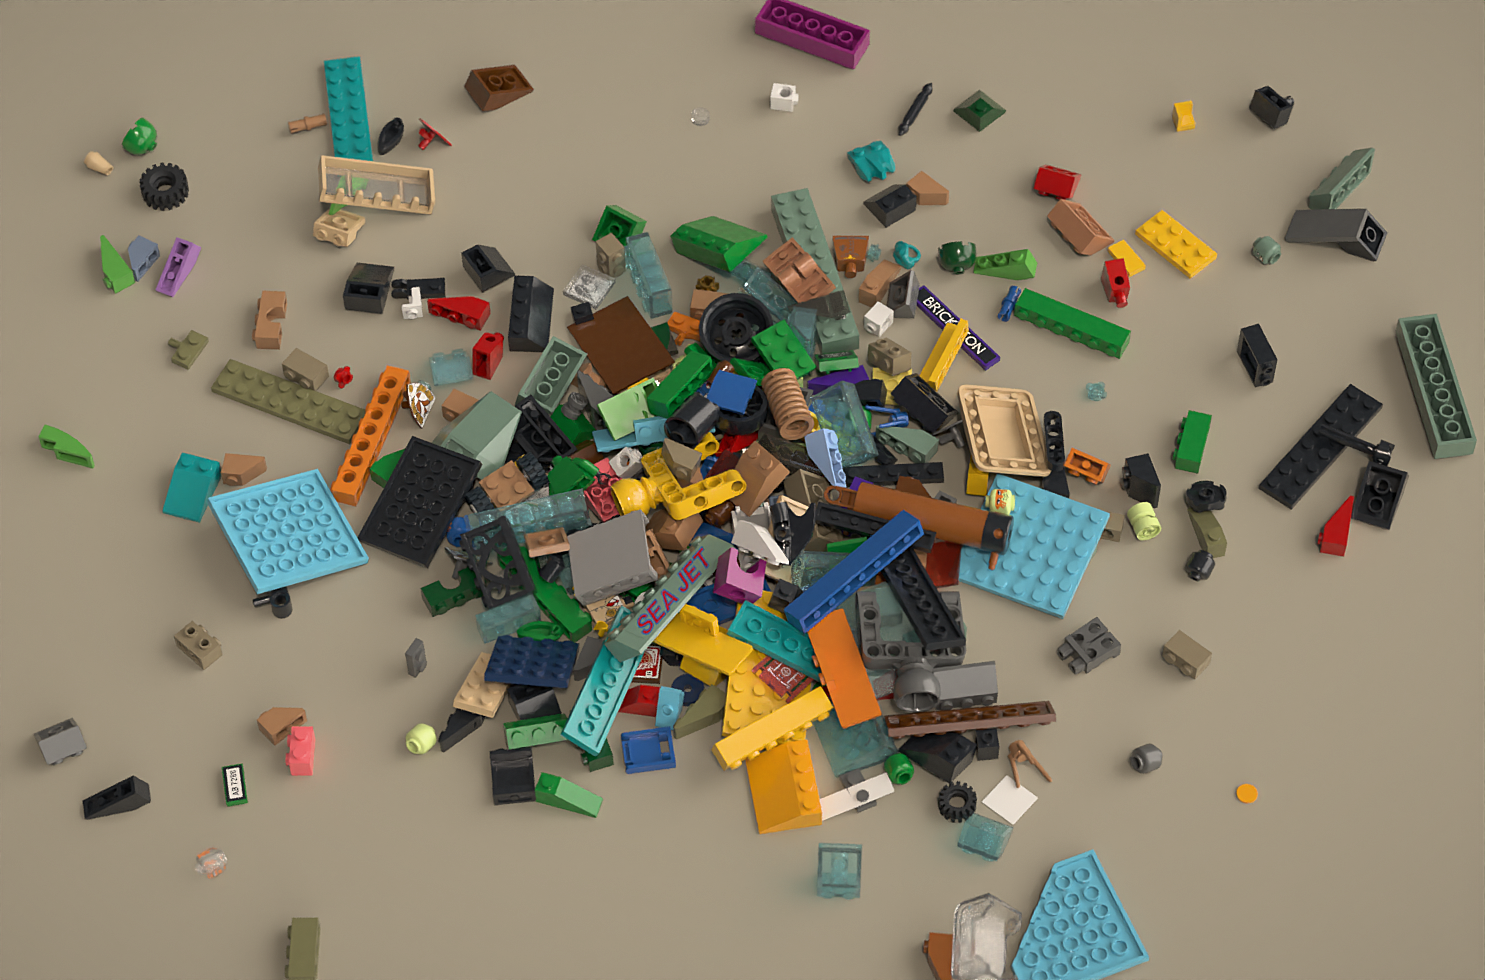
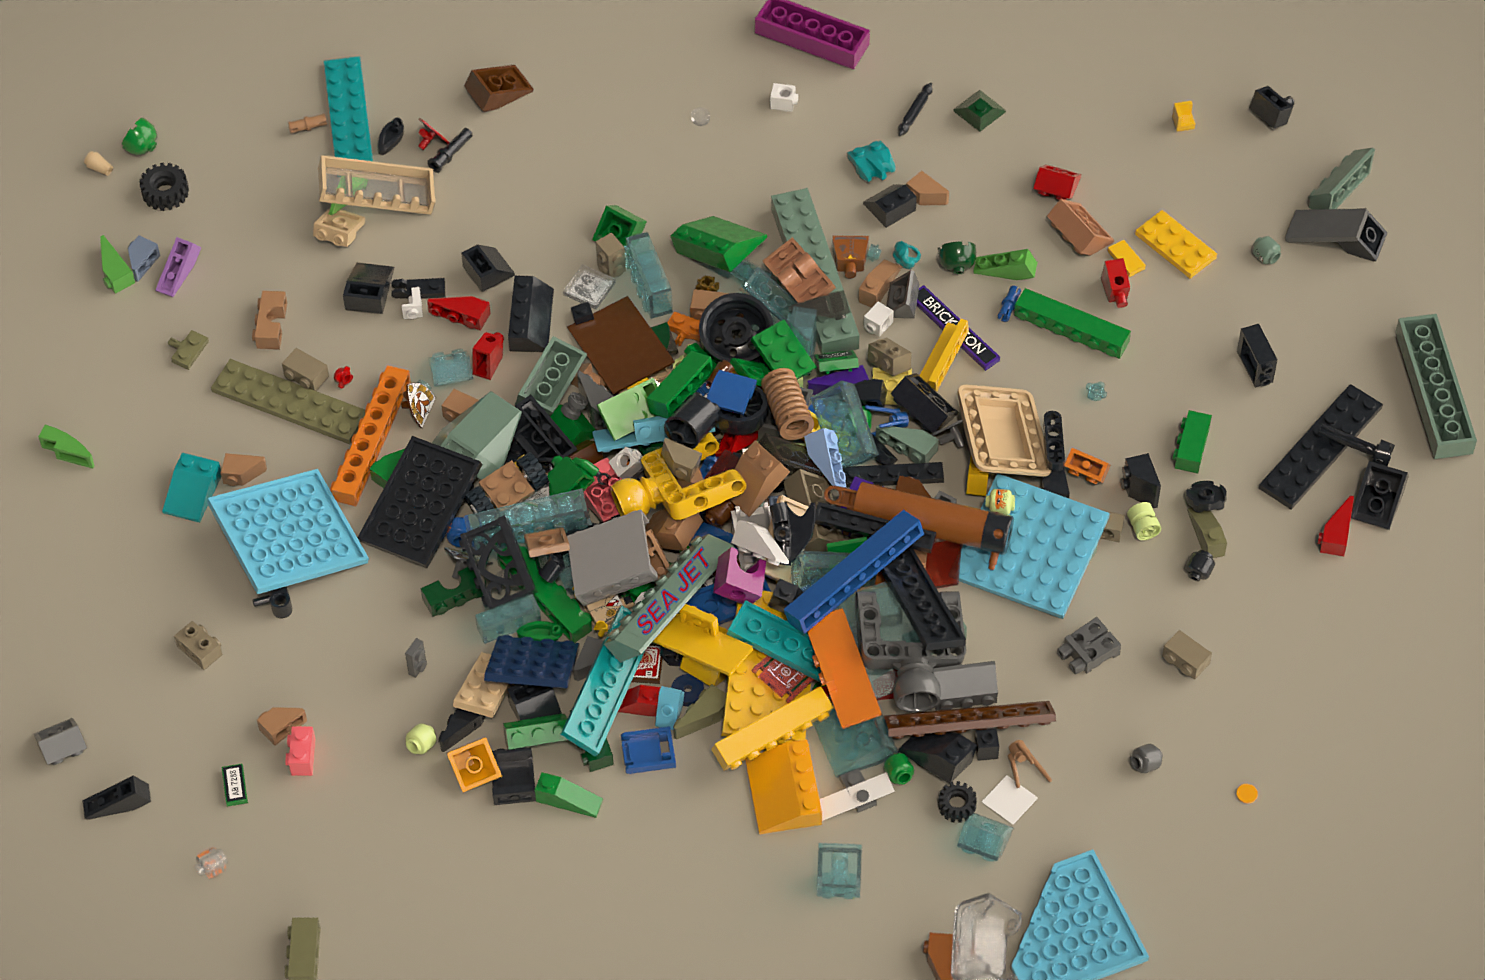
(444, 155): none -> black pin
(474, 764): none -> light orange slope

